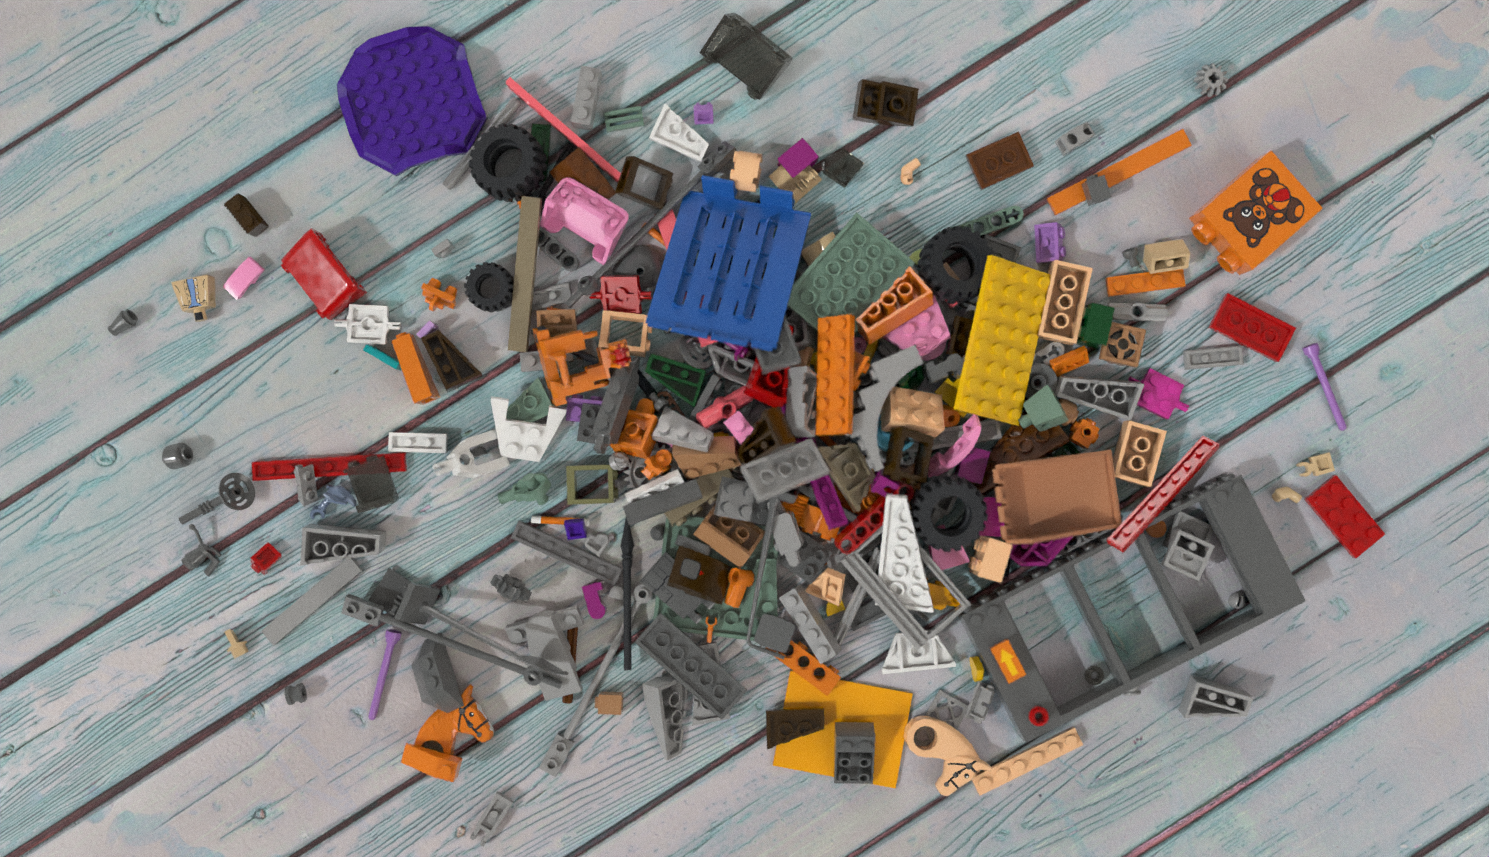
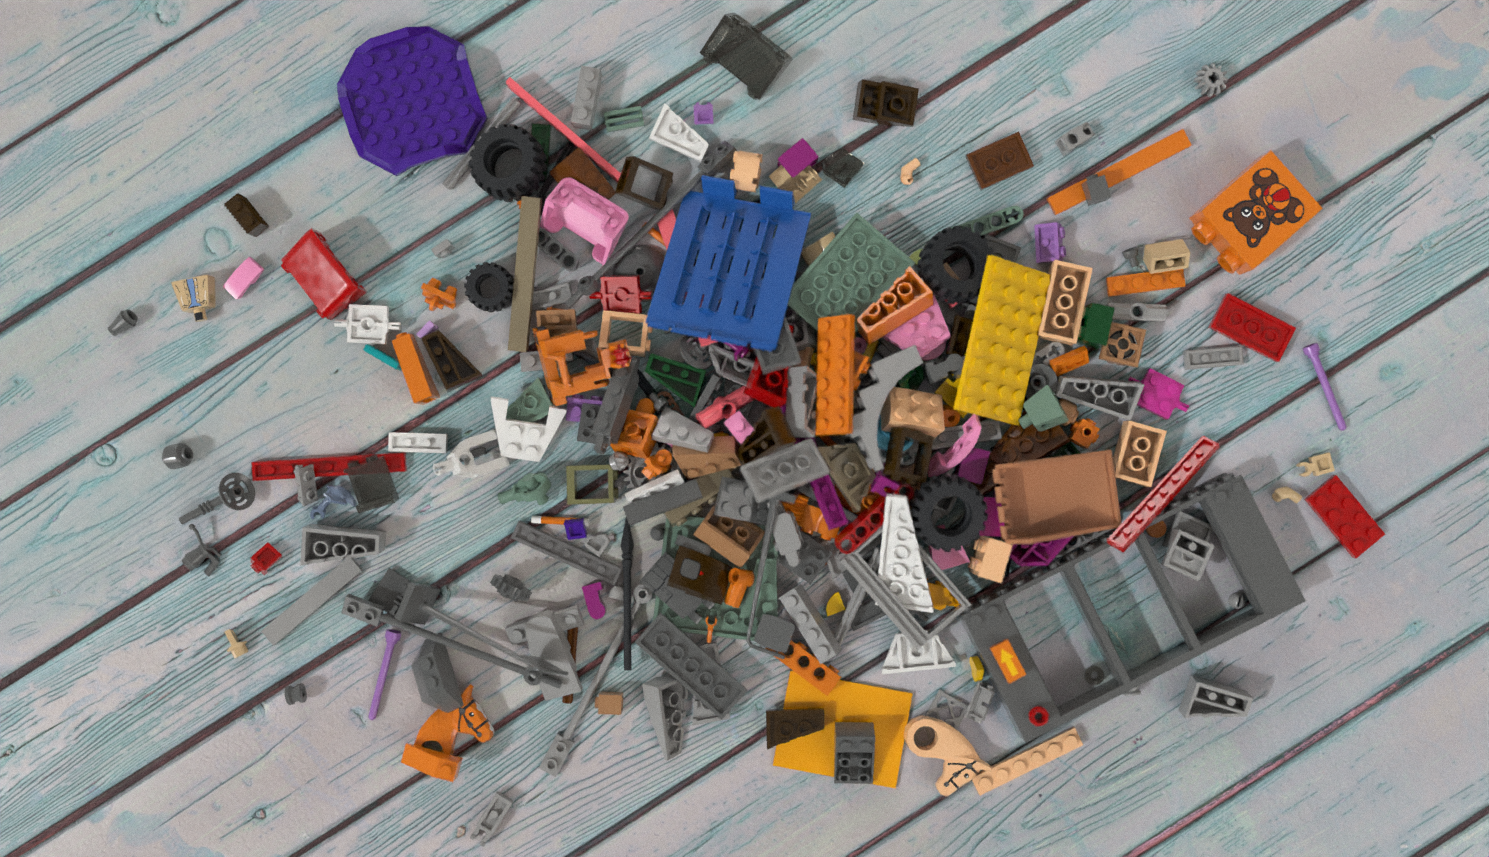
(828, 586): light nougat wing -> none

